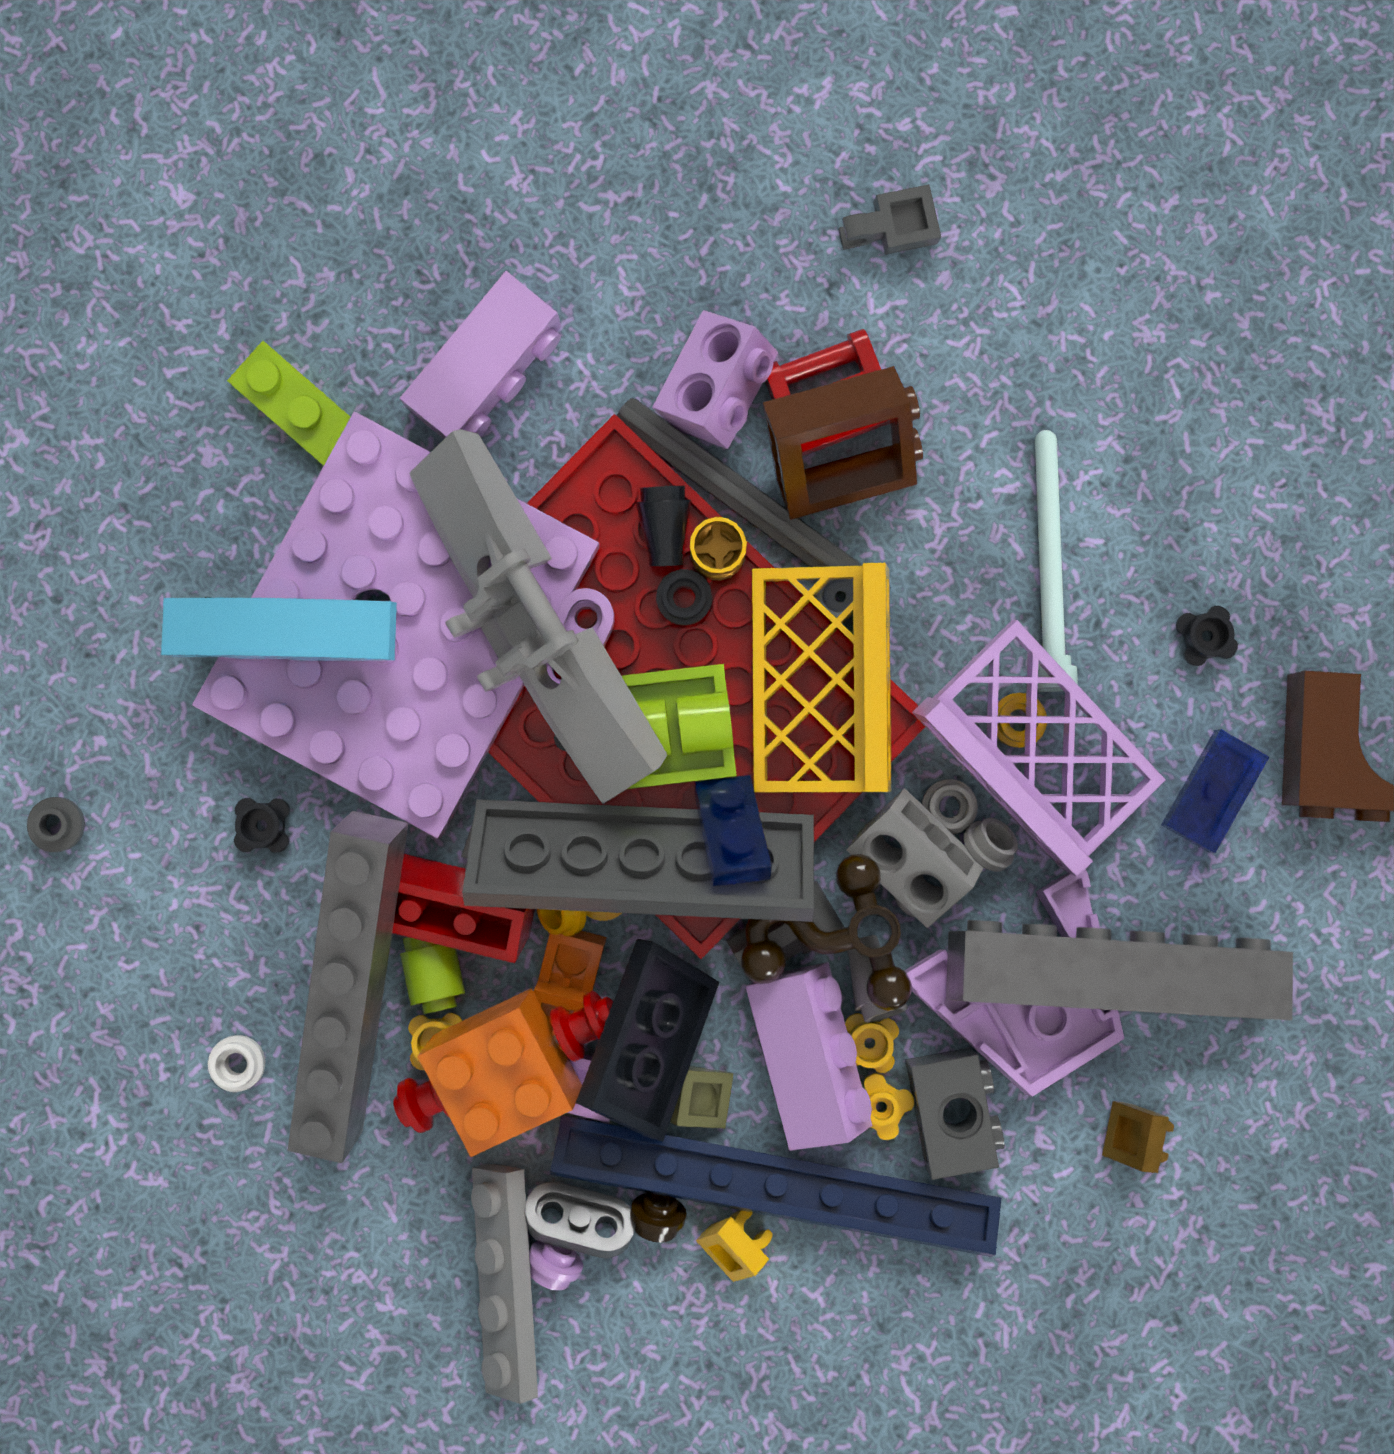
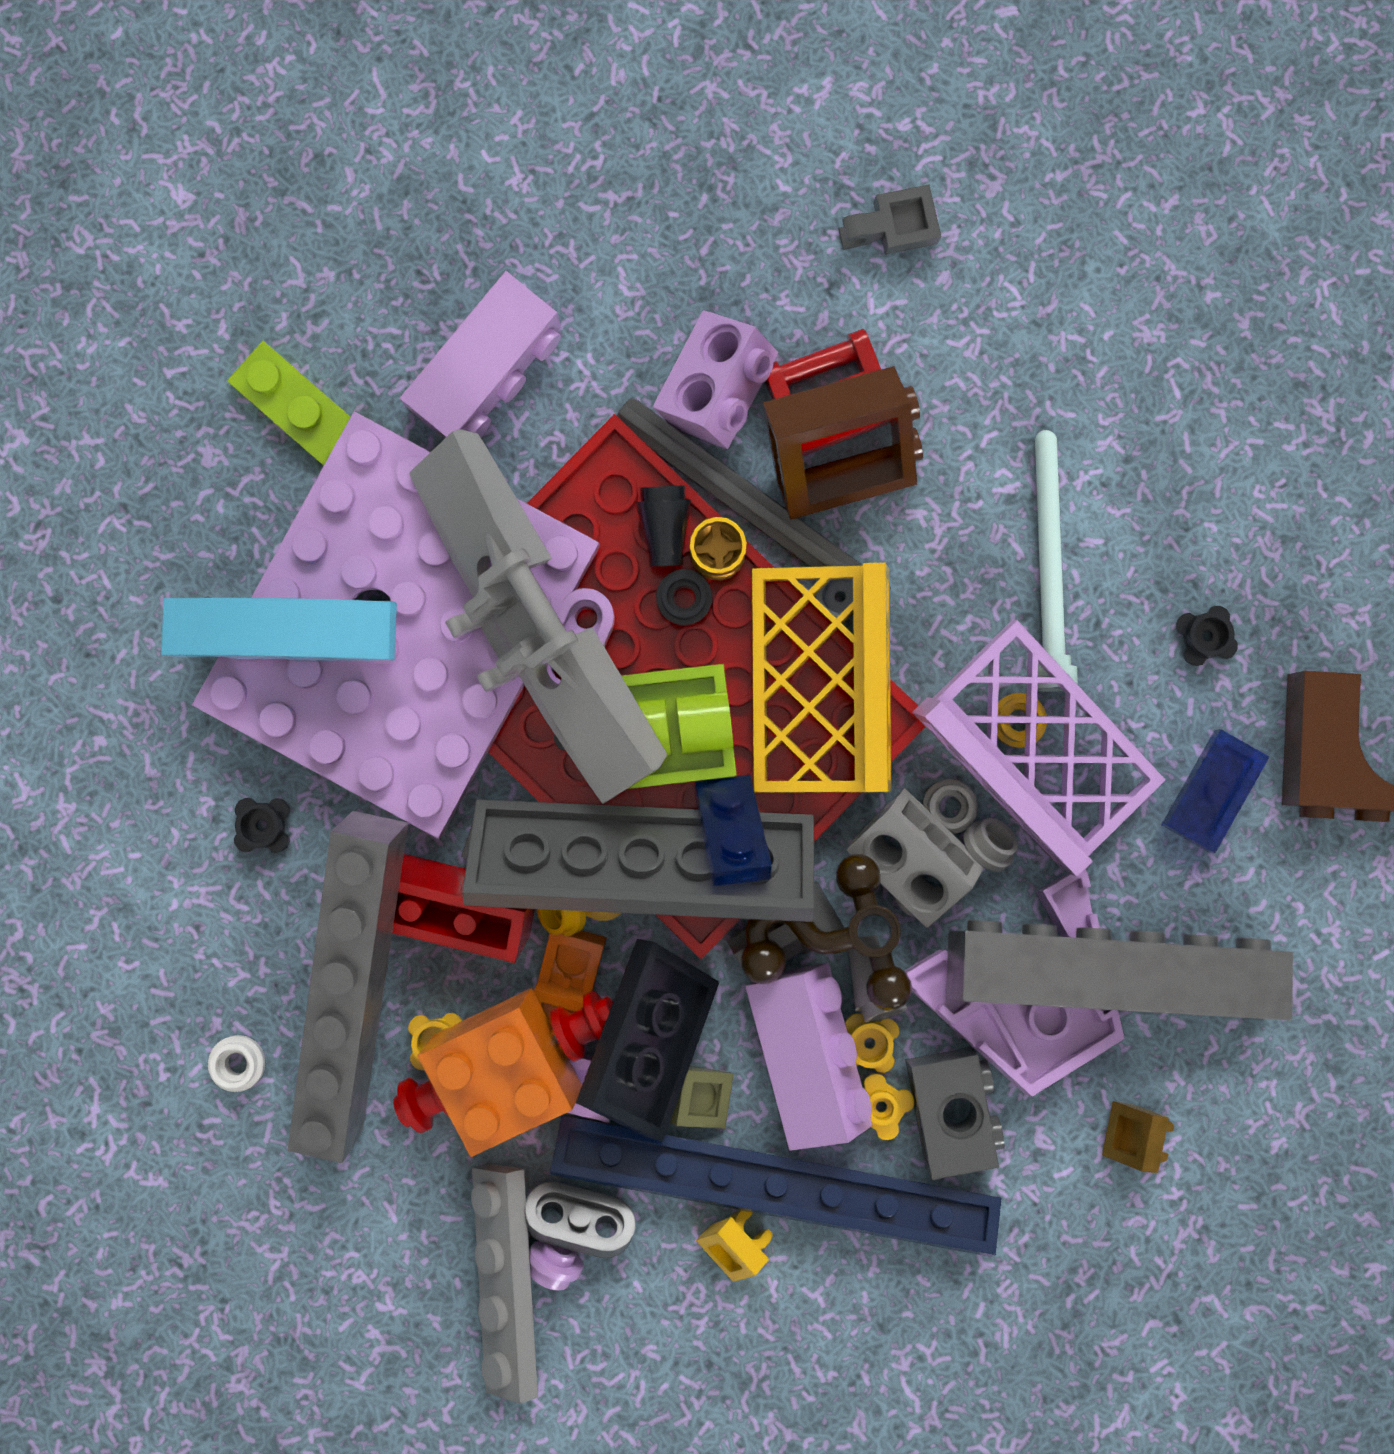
(71, 824): dark grey plate -> none
(431, 975): lime brick -> none
(657, 1217): dark brown plate -> none

